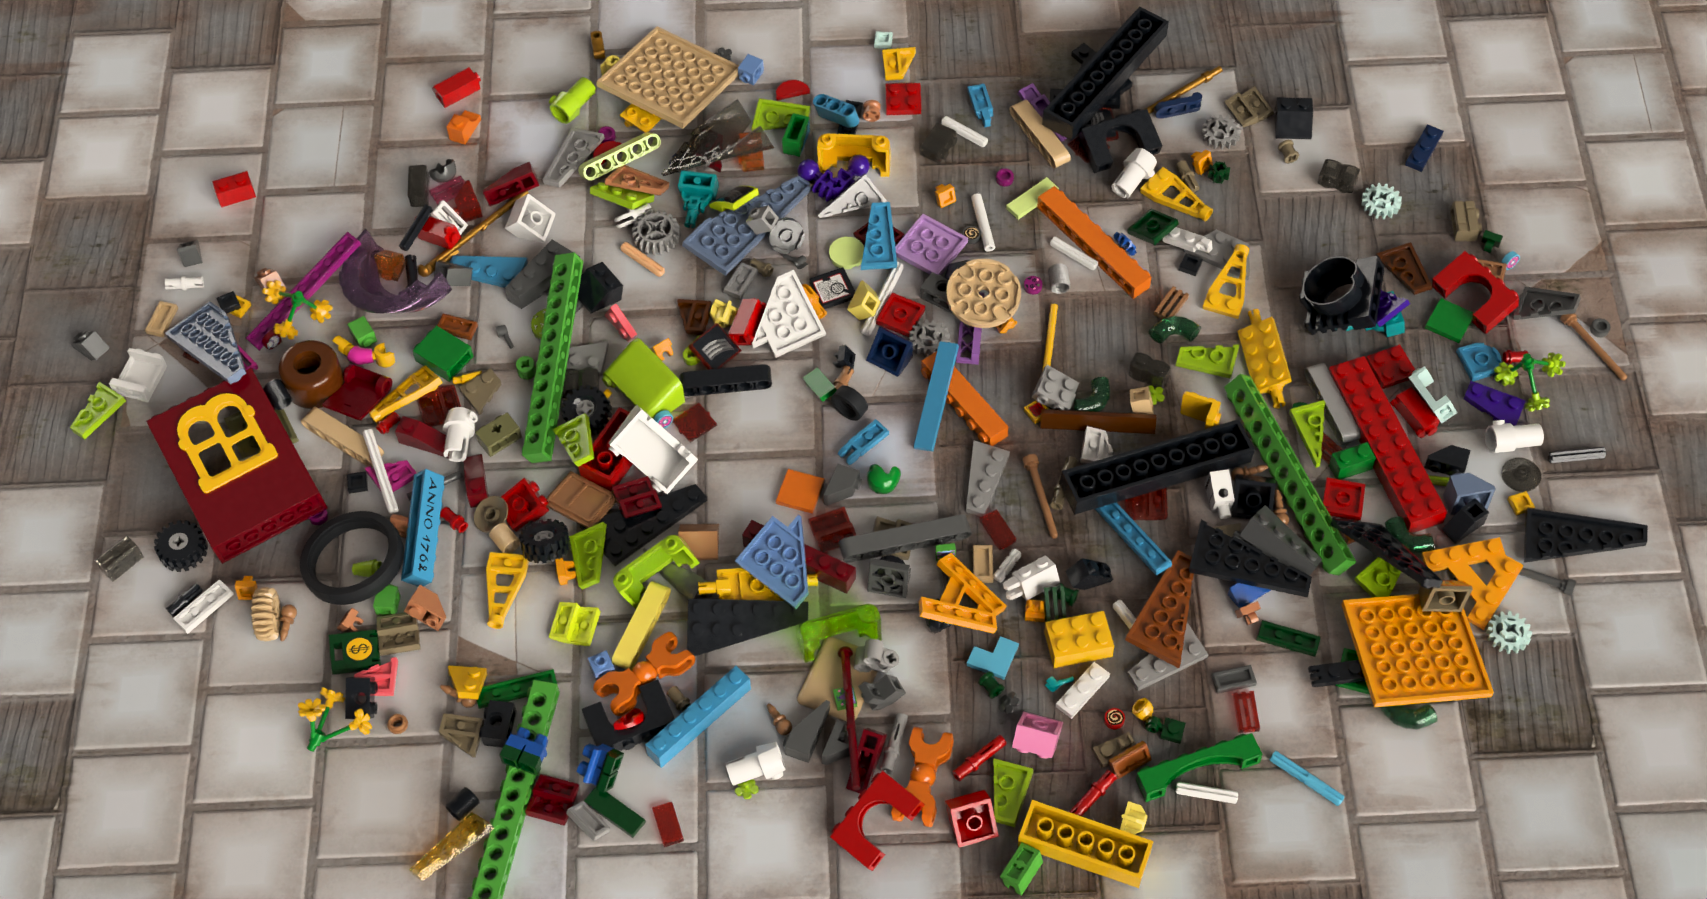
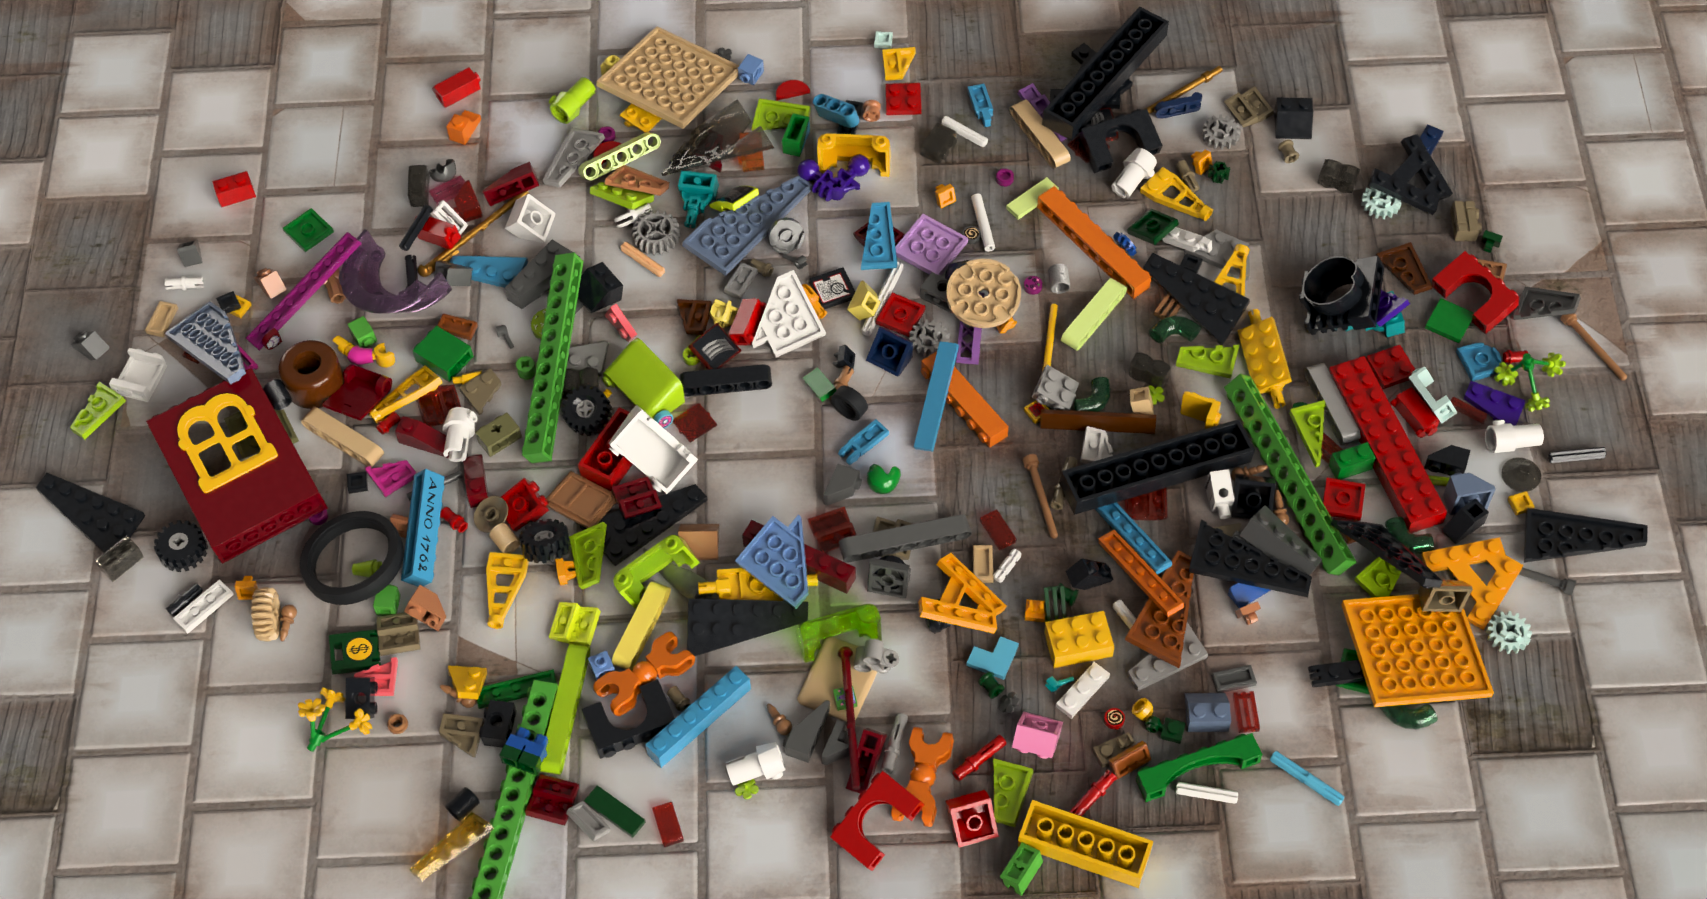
(93, 514): none -> black wing
(276, 293): yellow plant -> none
(308, 230): none -> green tile
(334, 288): none -> medium nougat piece
(348, 620): nougat tile -> none
(380, 471): white axle -> none
(390, 264): clear orange slope -> none
(565, 708): none -> lime beam
(577, 439): lime wing -> none
(598, 45): pearl gold bar -> none
(601, 767): hips -> none
(630, 719): red tile -> none
(664, 346): light orange tile -> none
(762, 219): light grey brick -> none
(800, 491): orange tile -> none
(846, 252): yellowish green tile -> none
(858, 195): wing -> none
(882, 693): dark grey brick -> none
(944, 549): bright green tile -> none
(985, 473): light grey wing -> none
(1031, 579): white hinge -> none
(1074, 253): white axle -> none
(1094, 314): none -> yellowish green beam
(1133, 818): light yellow piece -> none
(1141, 573): none -> orange plate
(1201, 298): none -> black wing
(1207, 712): none -> sand blue slope
(1288, 638): dark green tile -> none
(1397, 183): none -> black plate
(1469, 410): none -> clear red tile
(1511, 259): medium azure tile -> none
(1600, 327): dark grey tile -> none

